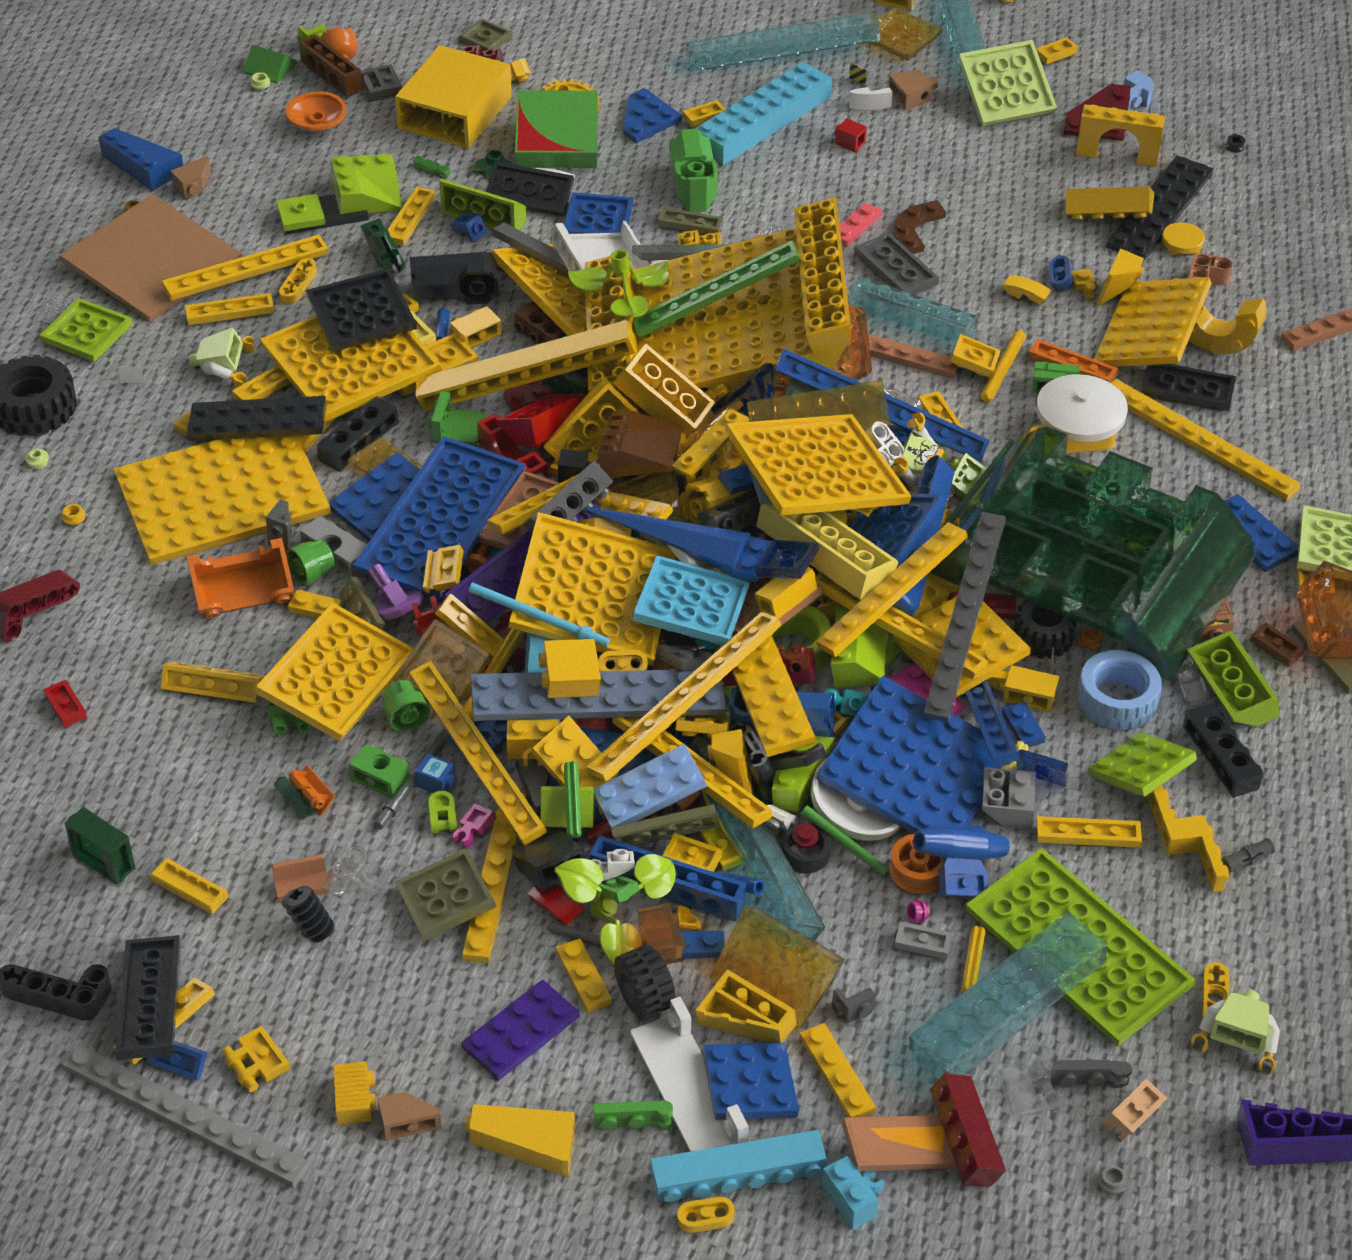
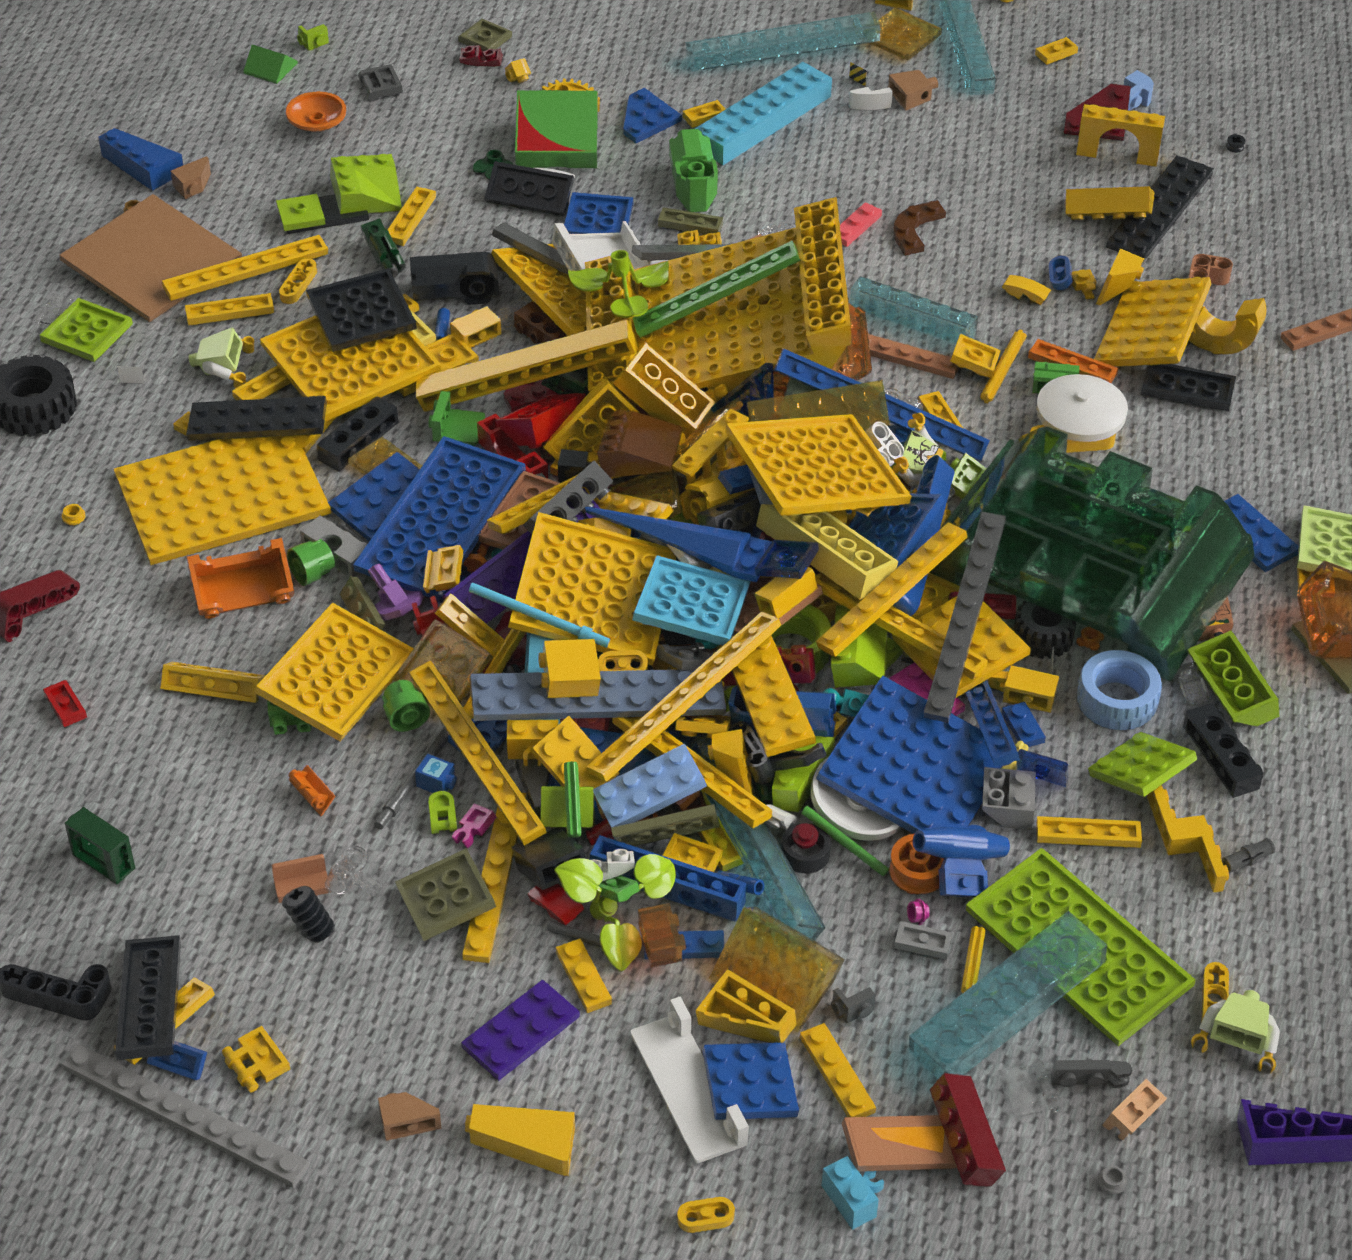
(37, 458): yellowish green plate -> none
(189, 886): yellow plate -> none
(260, 81): yellowish green plate -> none
(279, 524): dark grey bracket -> none
(293, 797): clear green axle -> none
(311, 604): yellow plate -> none
(330, 65): reddish brown brick -> none
(342, 41): orange cylinder -> none
(352, 1092): yellow brick -> none
(378, 770): bright green brick -> none
(431, 167): bright green axle -> none
(453, 96): yellow brick -> none
(470, 224): blue bracket -> none
(493, 209): lime slope -> none
(633, 1114): bright green plate -> none
(644, 981): black tyre -> none
(687, 920): yellow tile -> none
(738, 1166): medium azure brick -> none
(850, 135): red brick -> none
(896, 264): dark grey plate -> none
(1007, 83): yellowish green plate -> none
(1183, 238): yellow tile -> none
(1208, 443): yellow plate -> none
(1277, 644): reddish brown plate -> none

